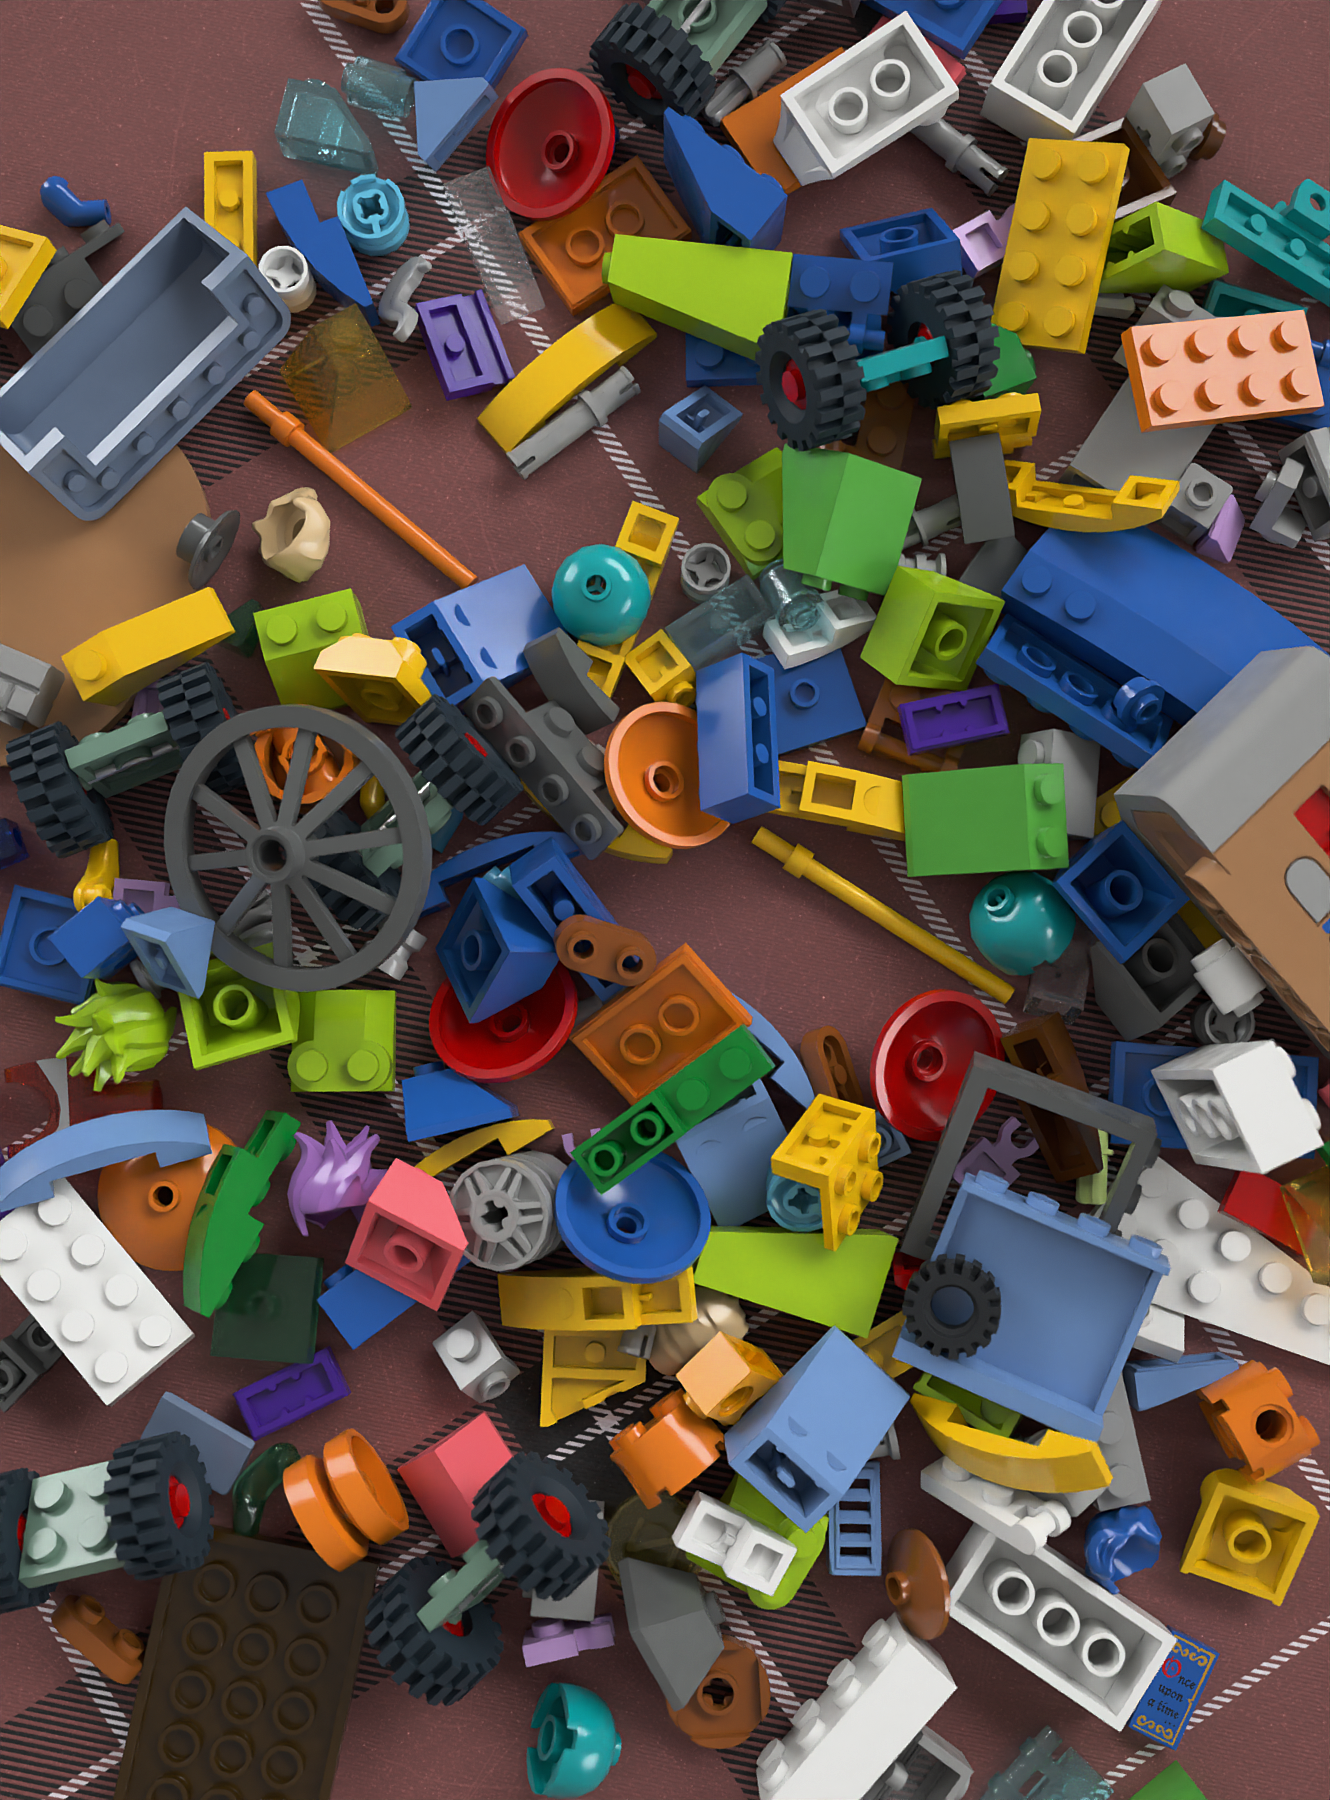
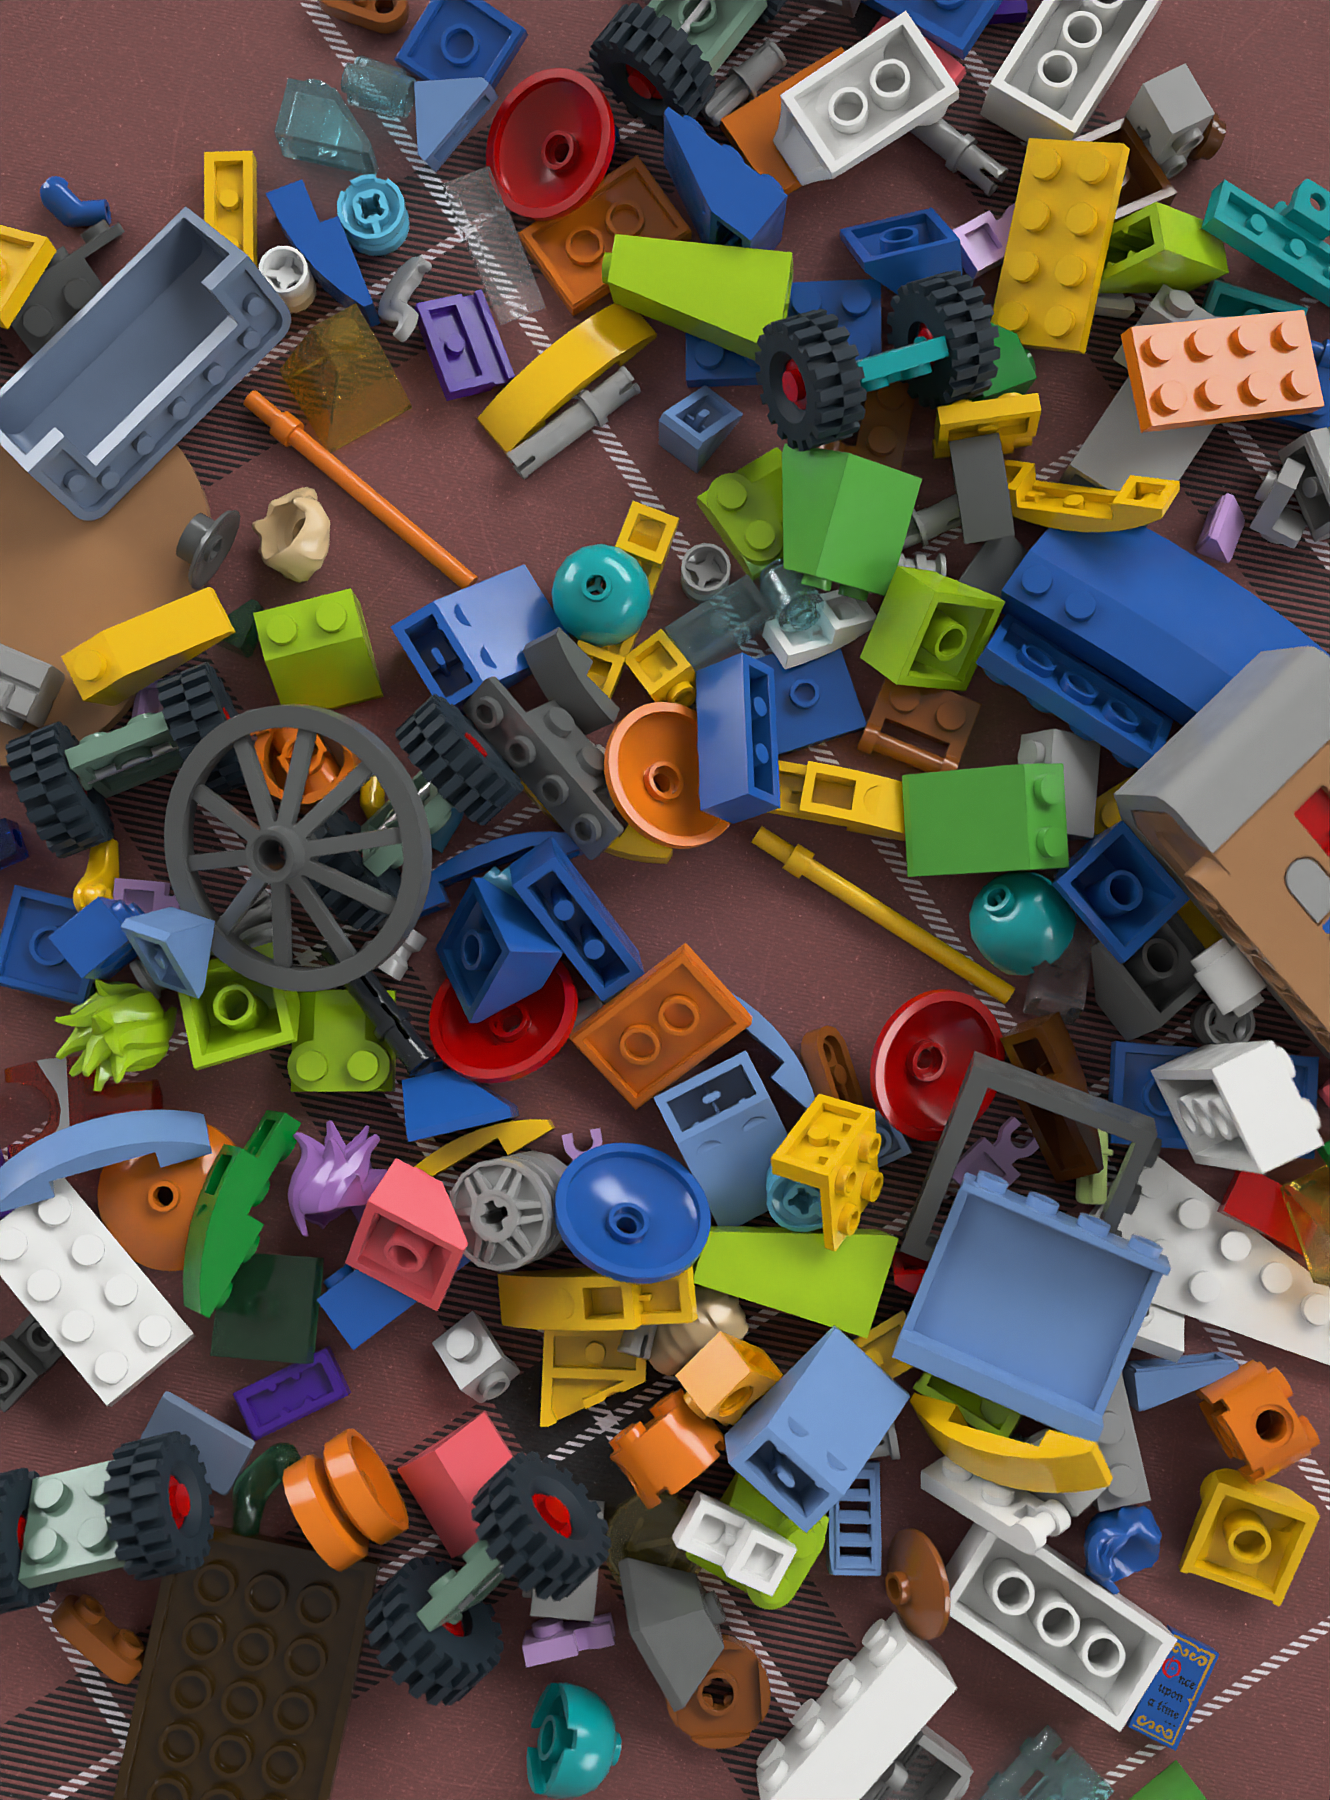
(376, 676): yellow slope -> none
(389, 1020): none -> black pin
(607, 951): dark orange plate -> none
(672, 1109): green slope -> none
(846, 287): blue plate -> none
(946, 1337): black tyre -> none
(953, 719): dark purple plate -> none
(1139, 701): blue plate -> none
(1195, 504): light grey bracket -> none

